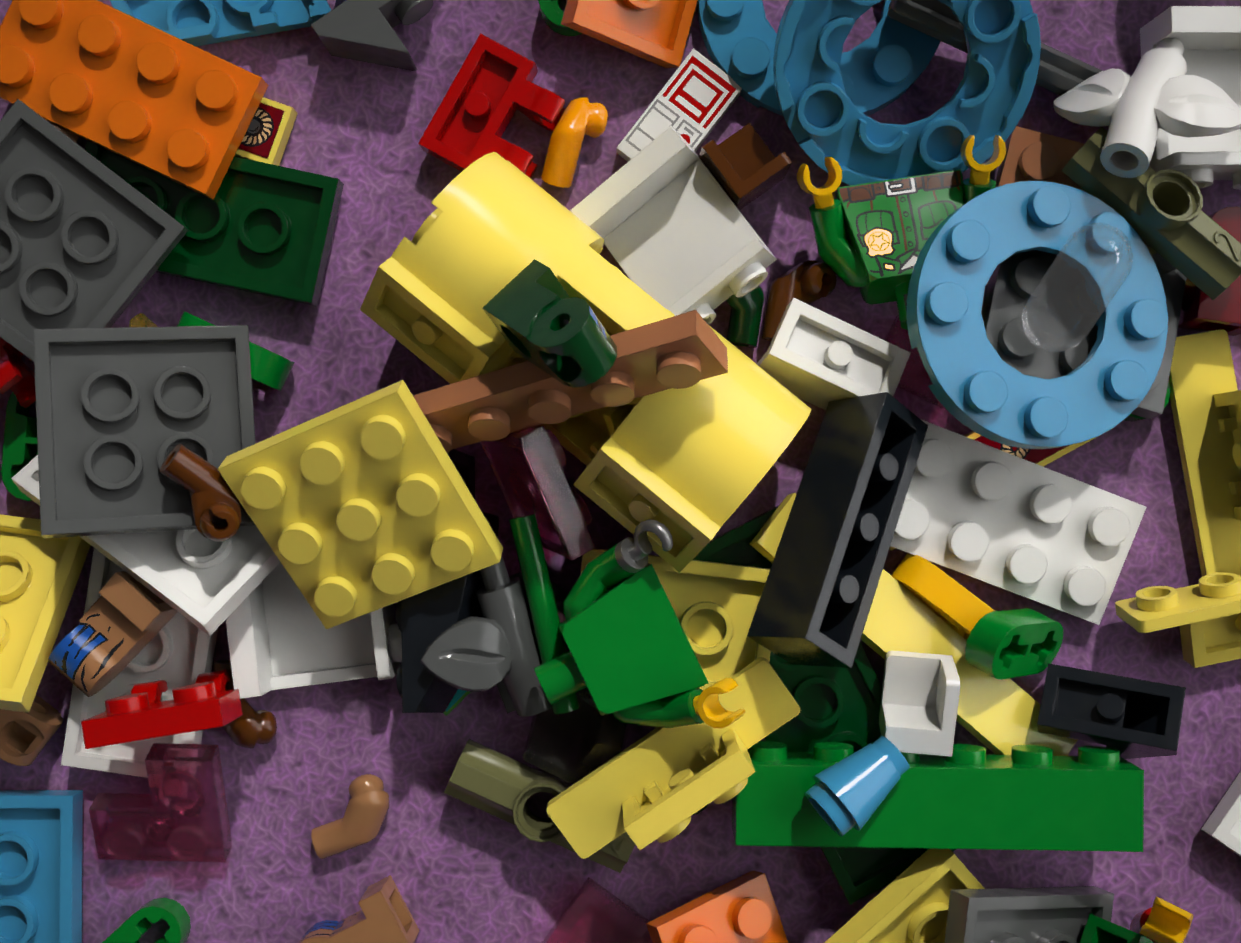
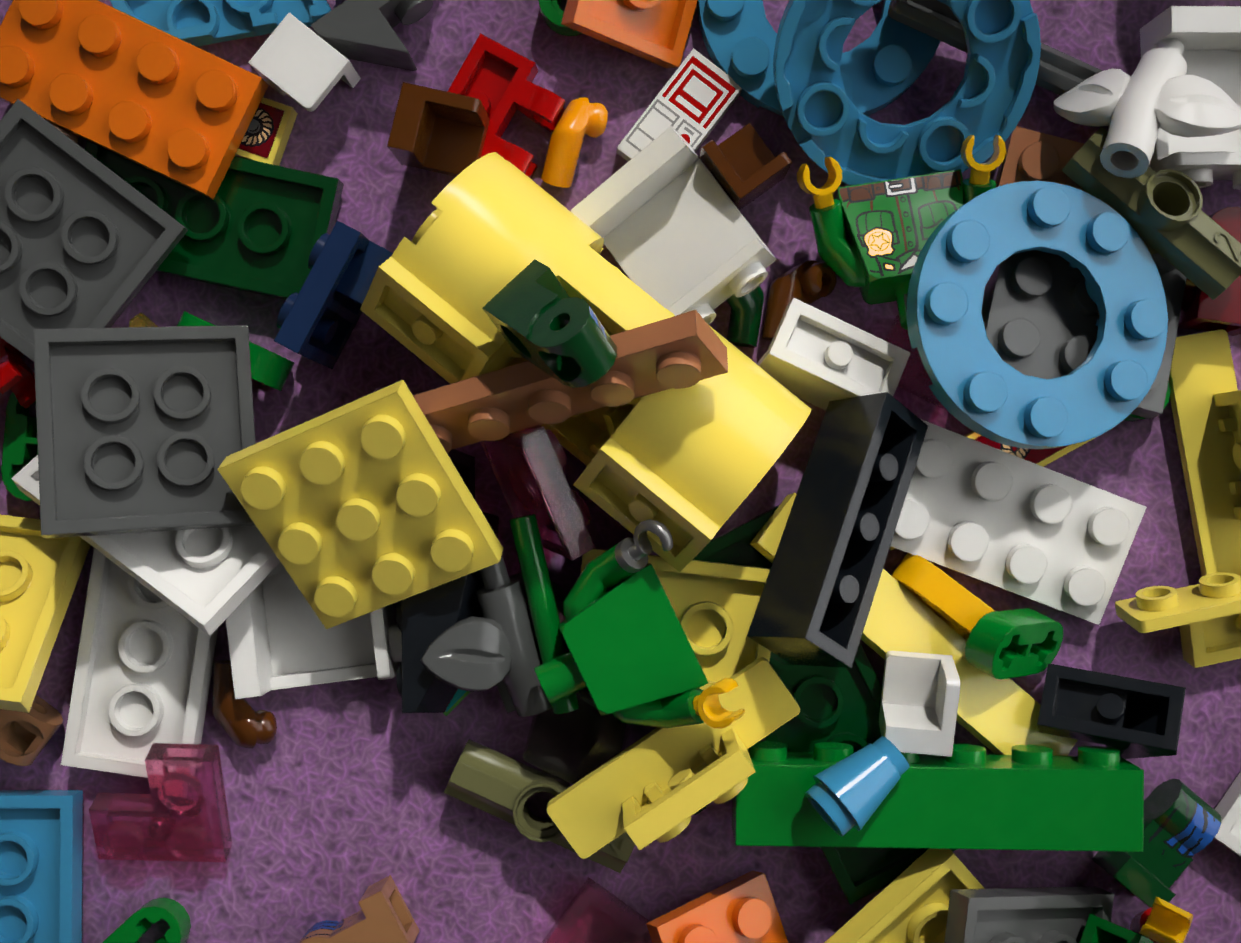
(110, 633): medium nougat leg -> none
(146, 717): red plate -> none
(212, 501): reddish brown arm -> none
(301, 64): none -> white panel
(329, 303): none -> dark blue plate
(360, 821): medium nougat arm -> none
(437, 129): none -> reddish brown panel
(1077, 287): clear tile -> none
(1174, 830): none -> dark green leg

